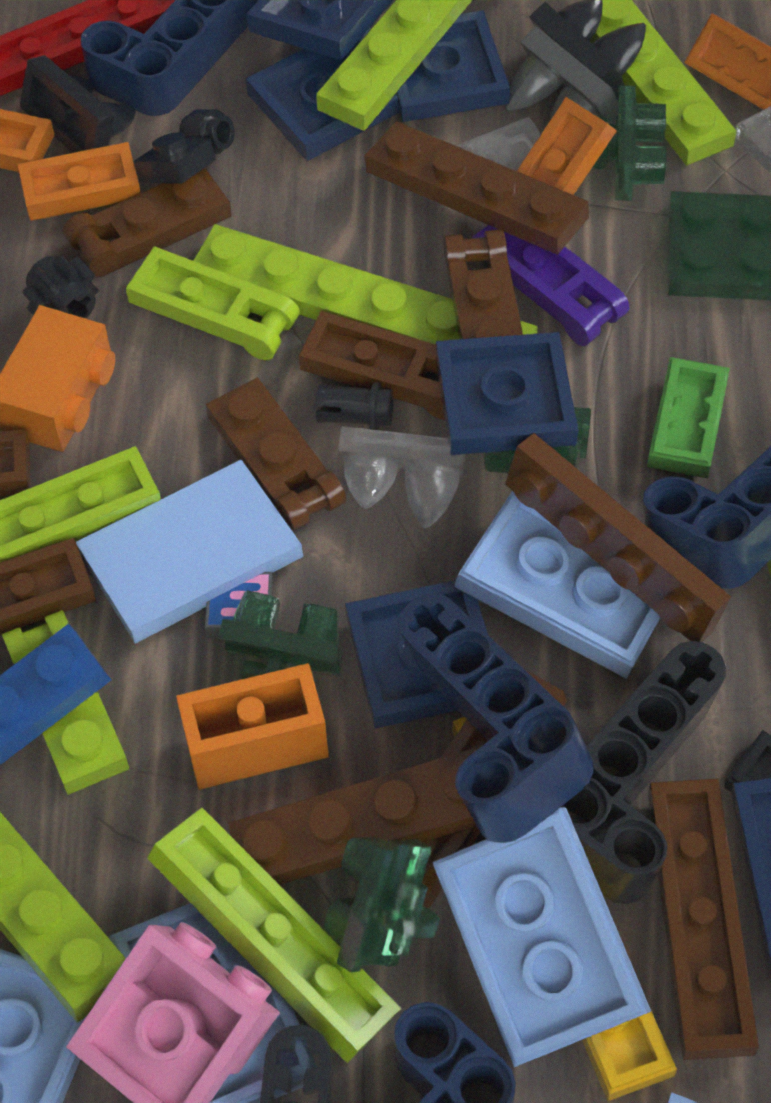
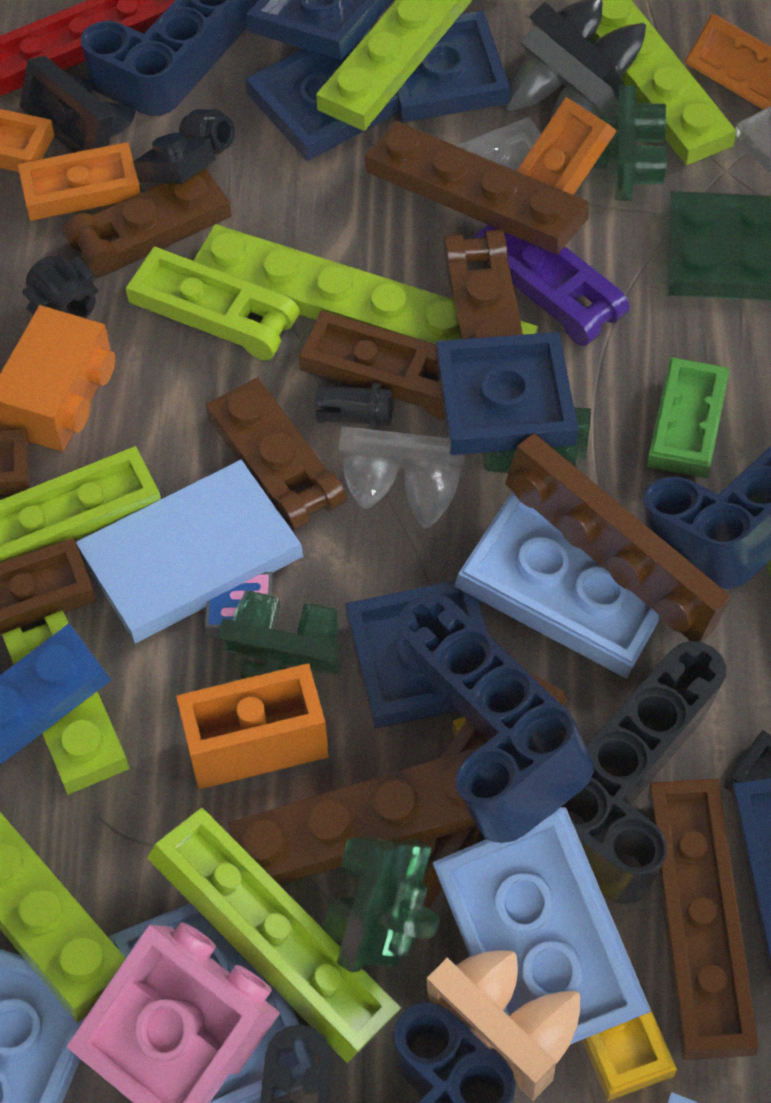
(527, 1039): none -> light nougat tile

